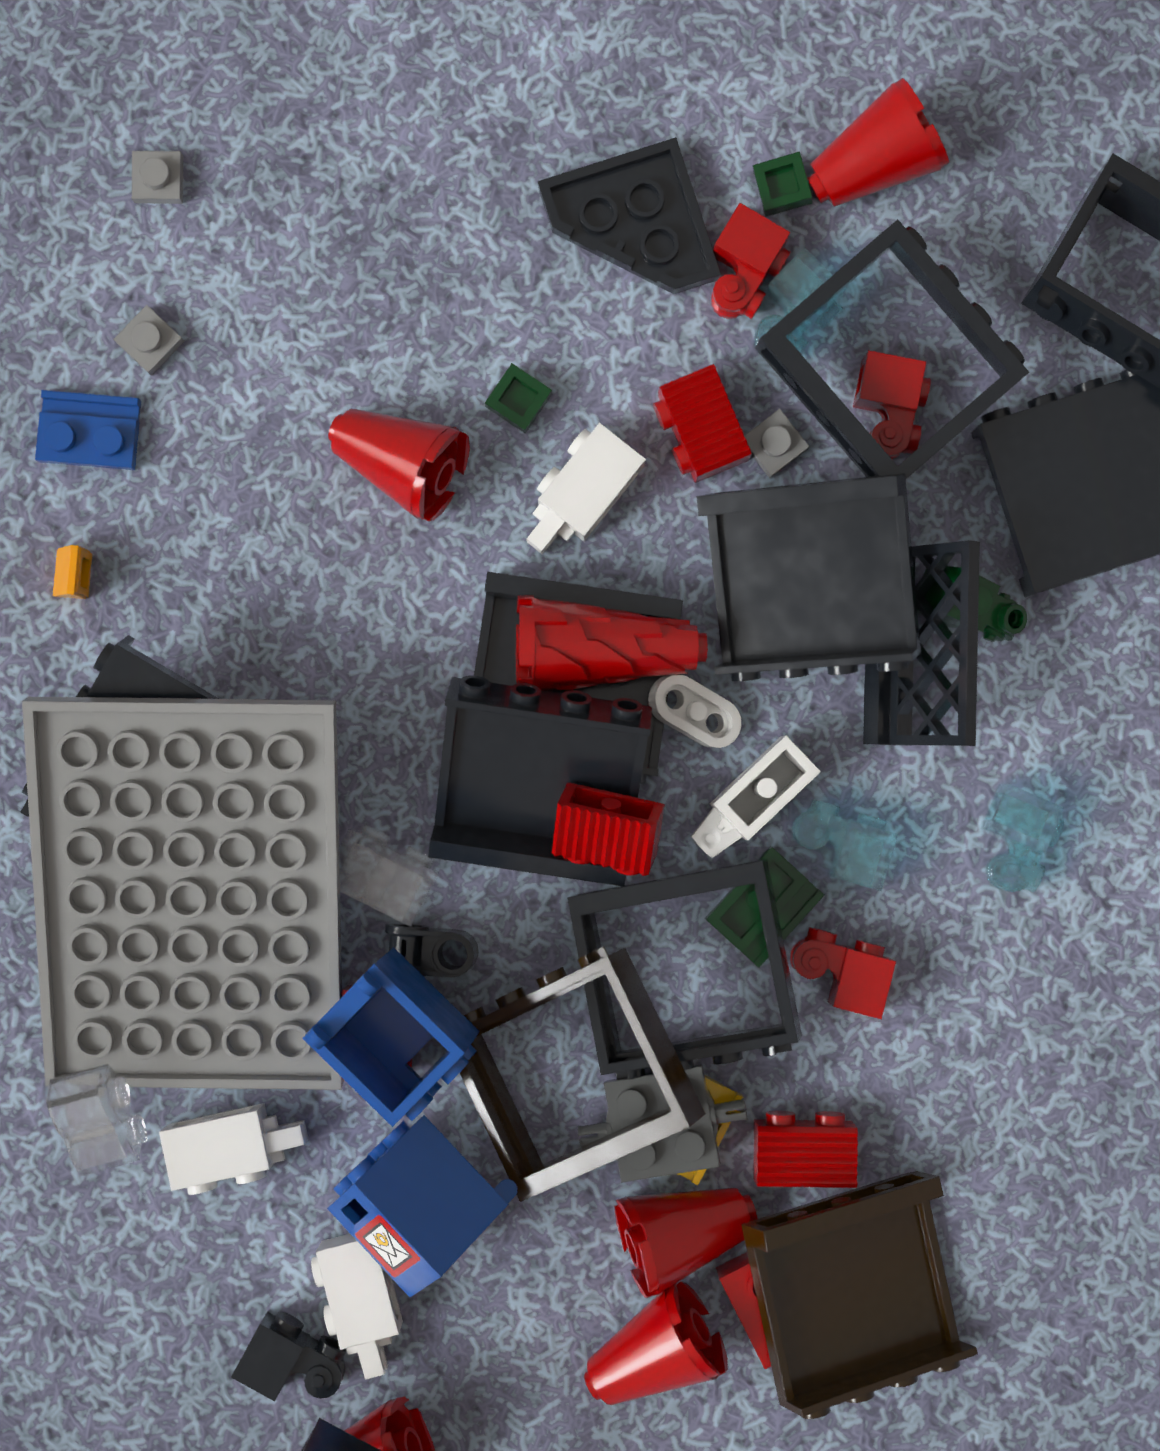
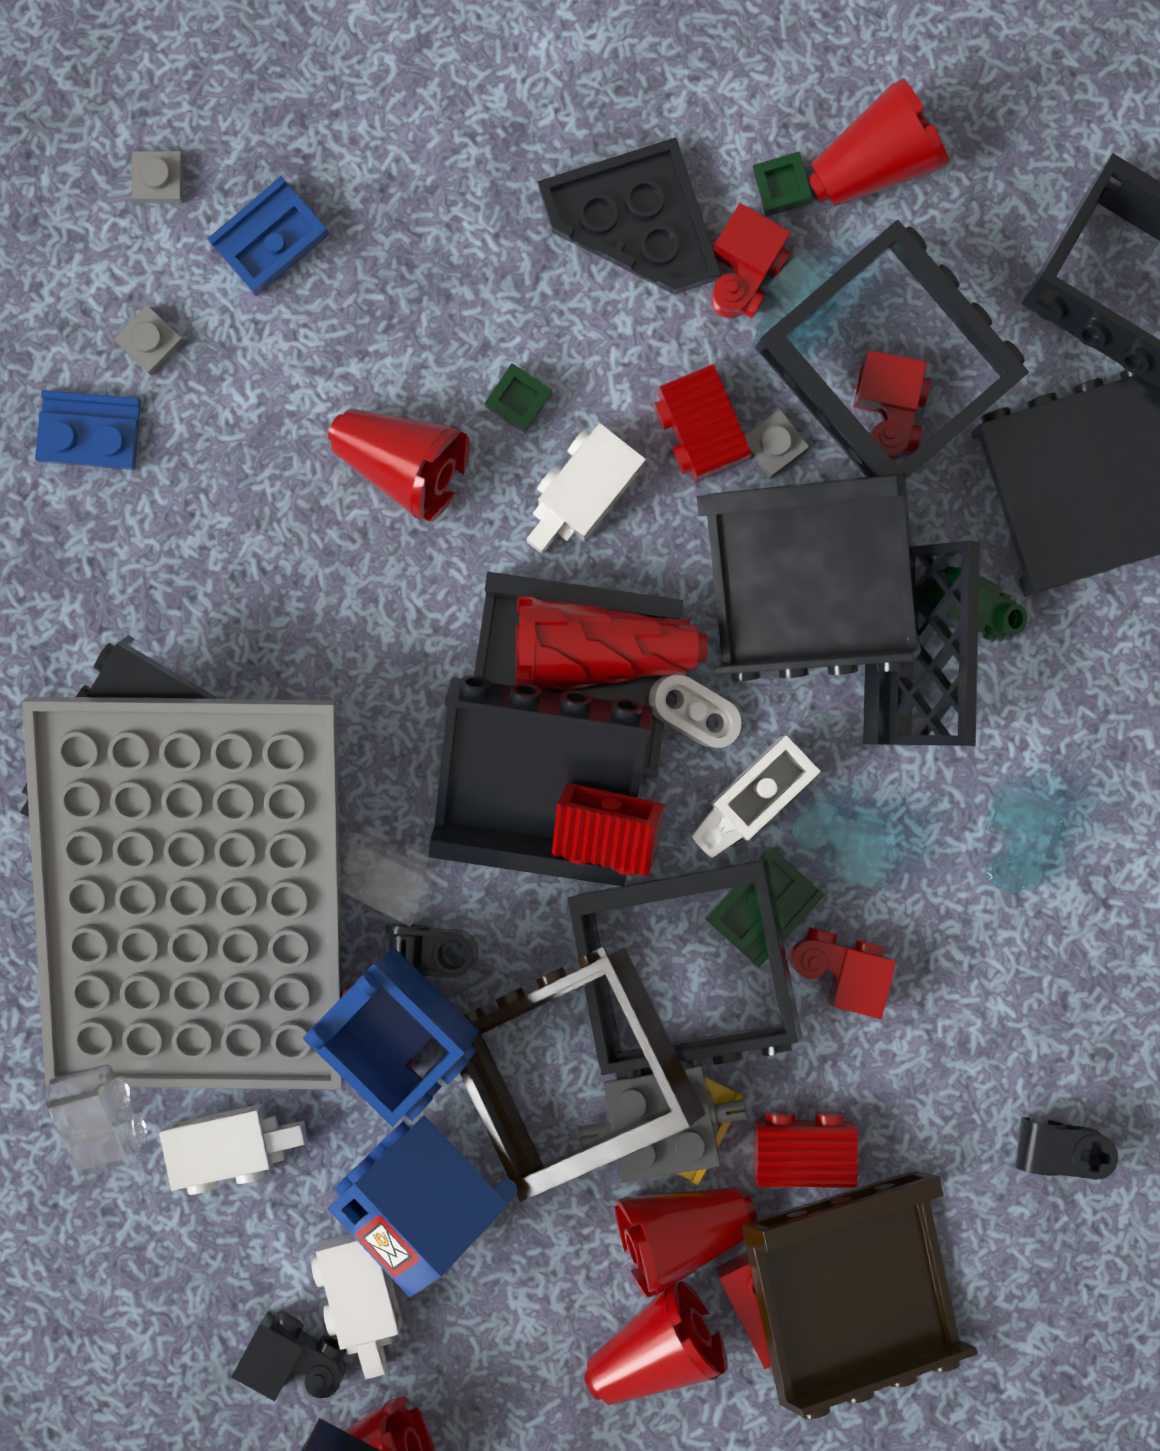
(72, 572): light orange slope -> none
(268, 236): none -> blue plate
(1058, 1148): none -> black piece

